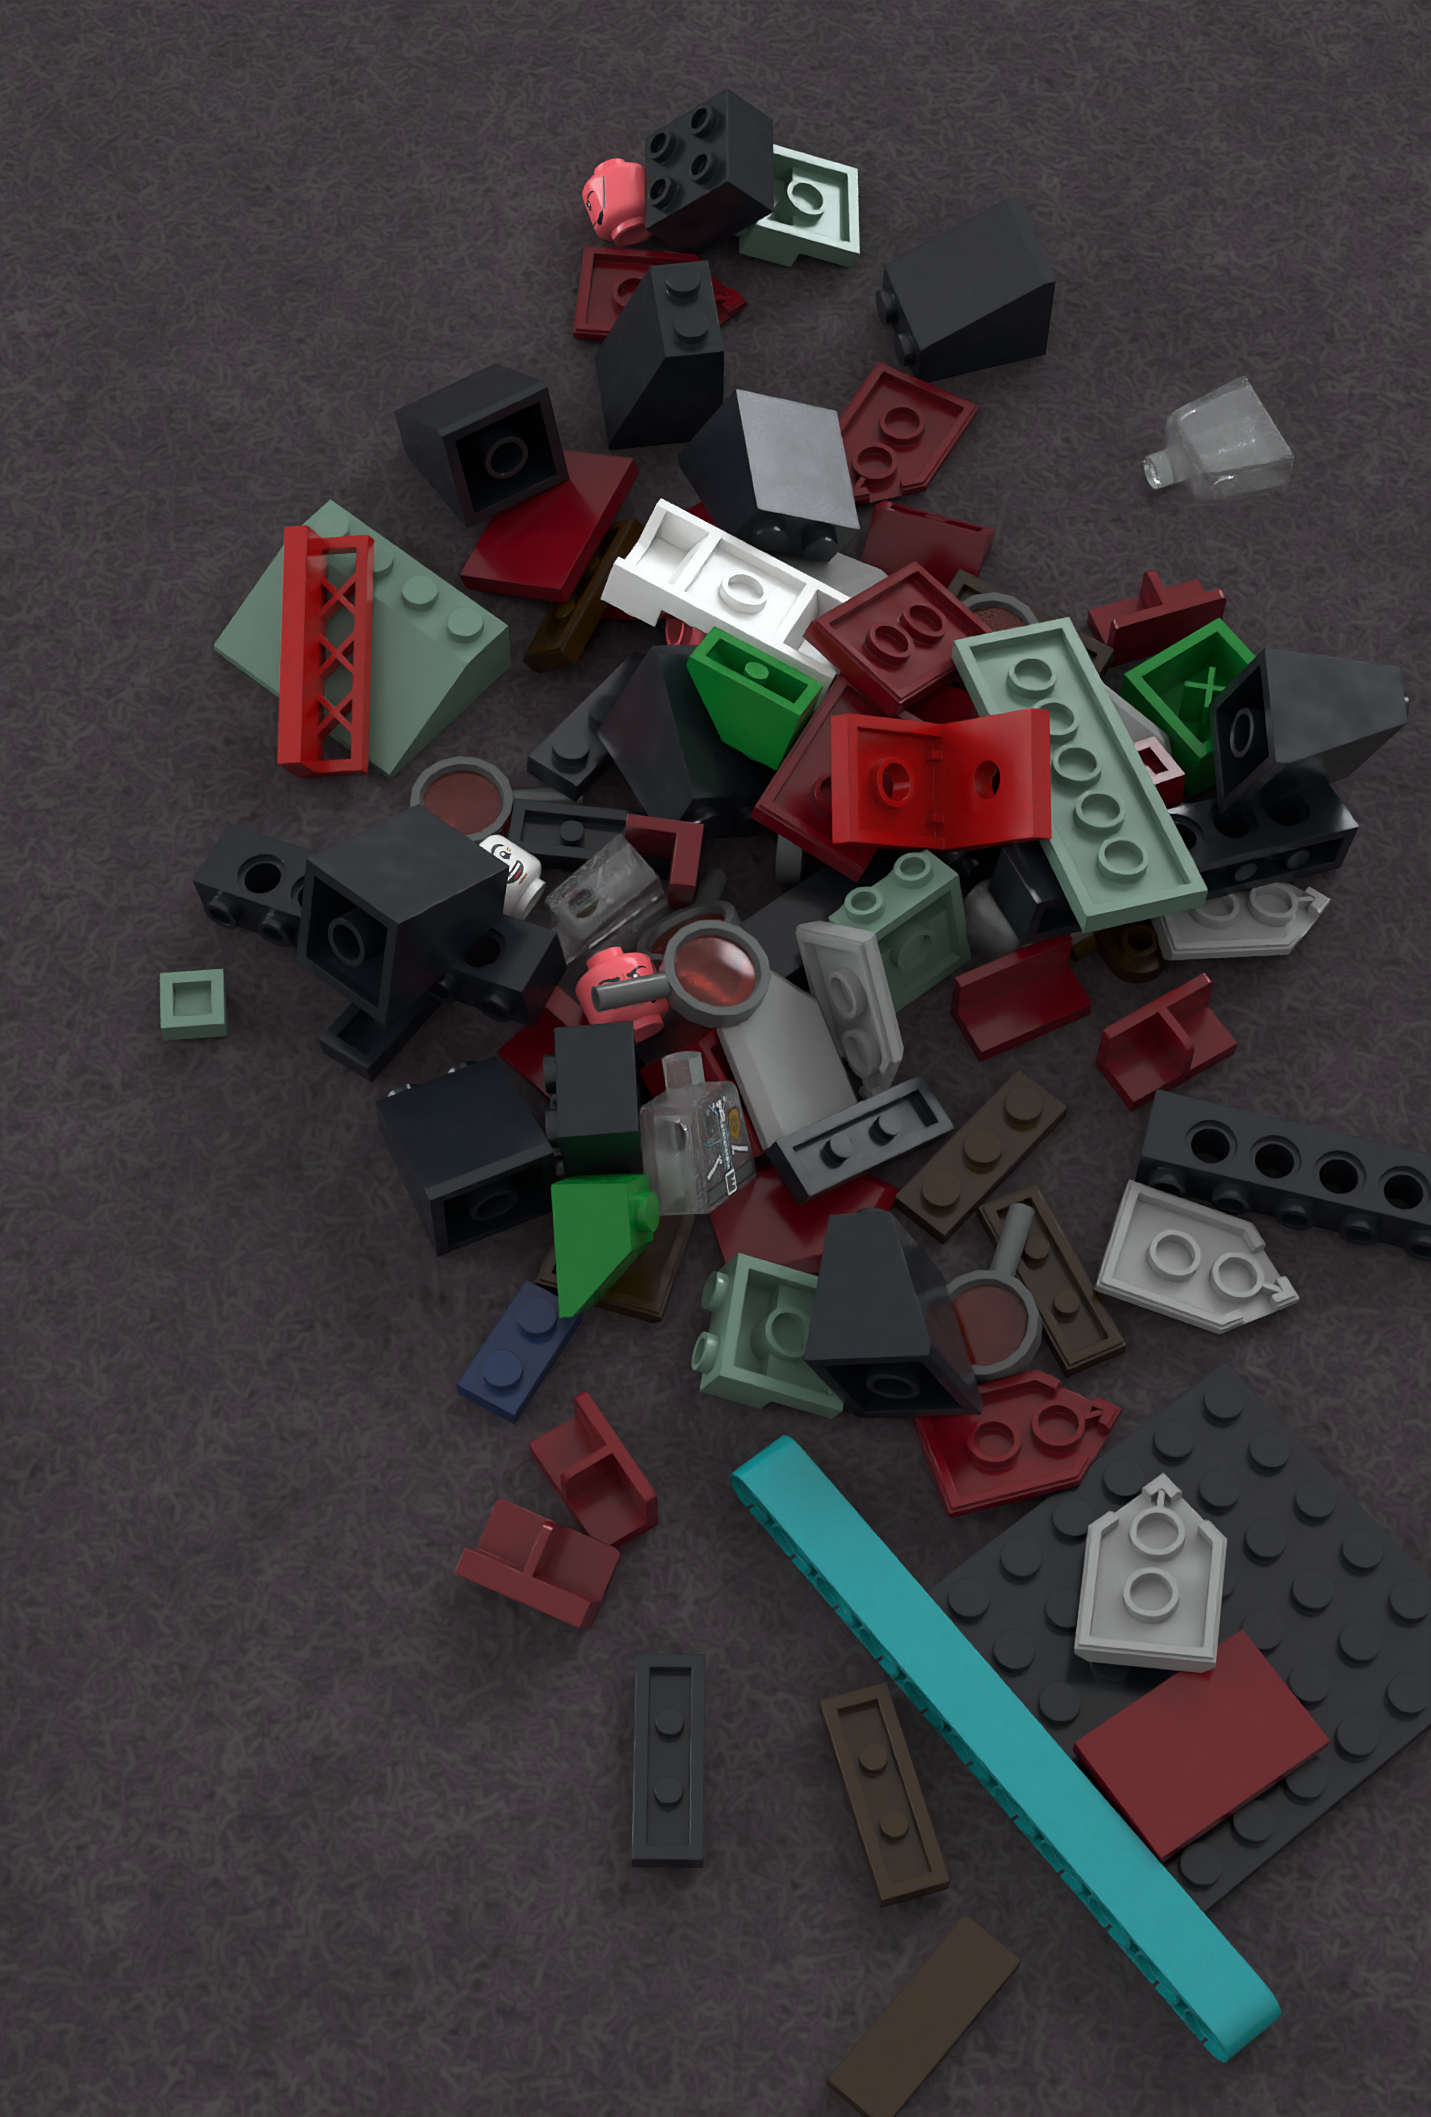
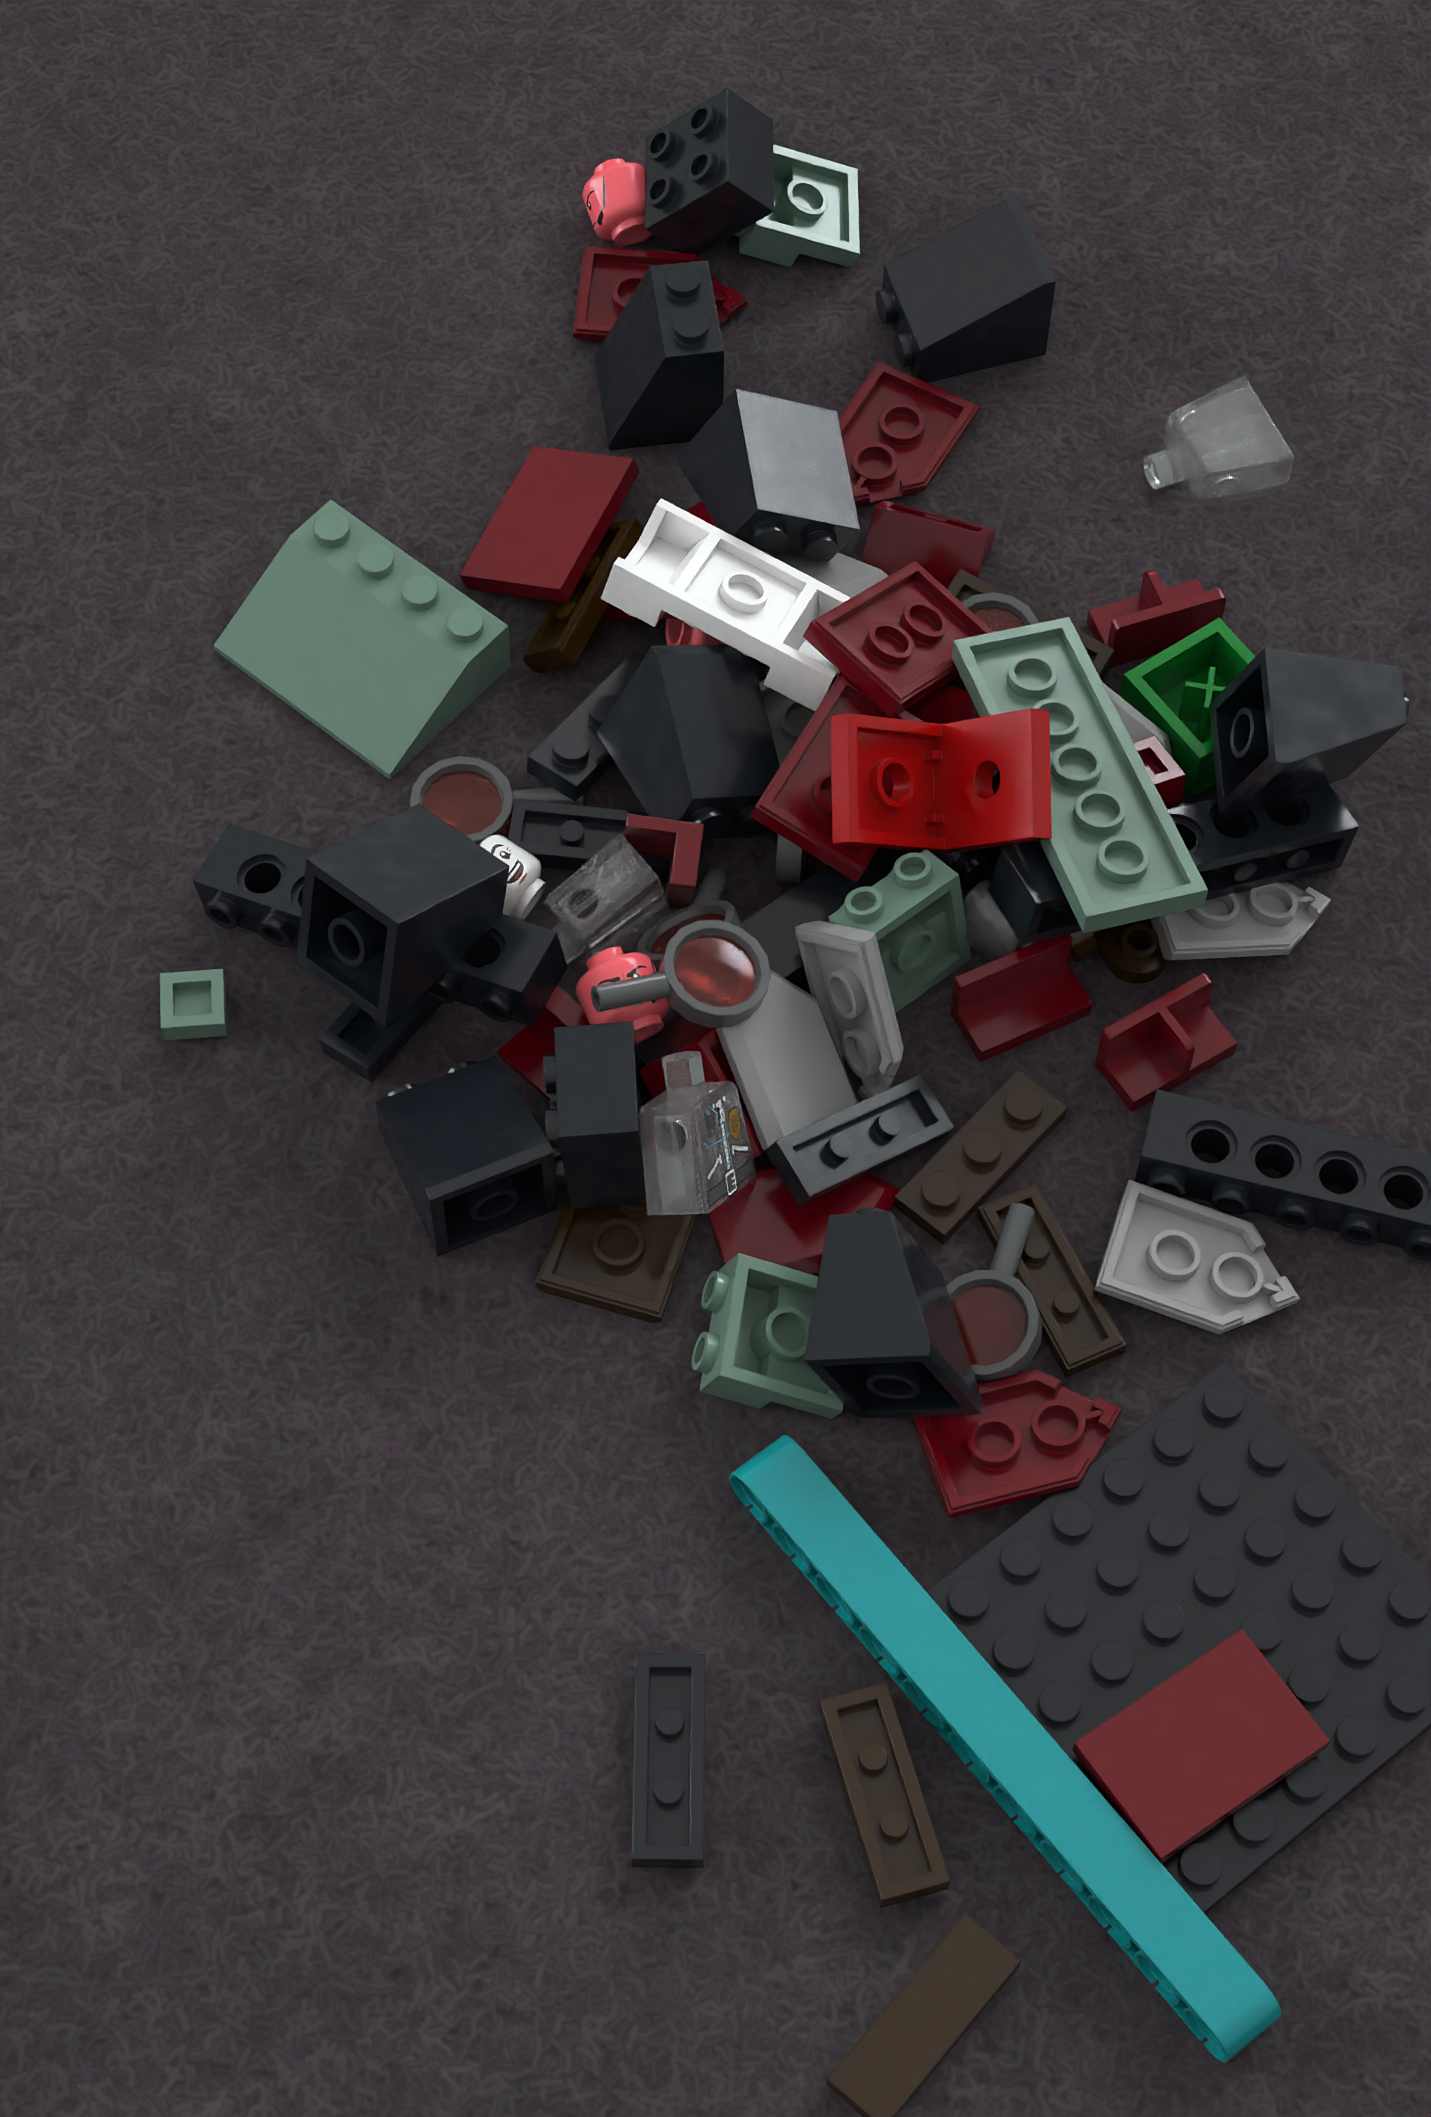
(304, 653): red fence -> none
(485, 441): black slope -> none
(518, 1353): dark blue plate -> none
(541, 1564): dark red panel -> none
(596, 1476): dark red panel -> none
(599, 1233): green slope -> none
(752, 697): green slope -> none
(1152, 1585): light grey tile -> none

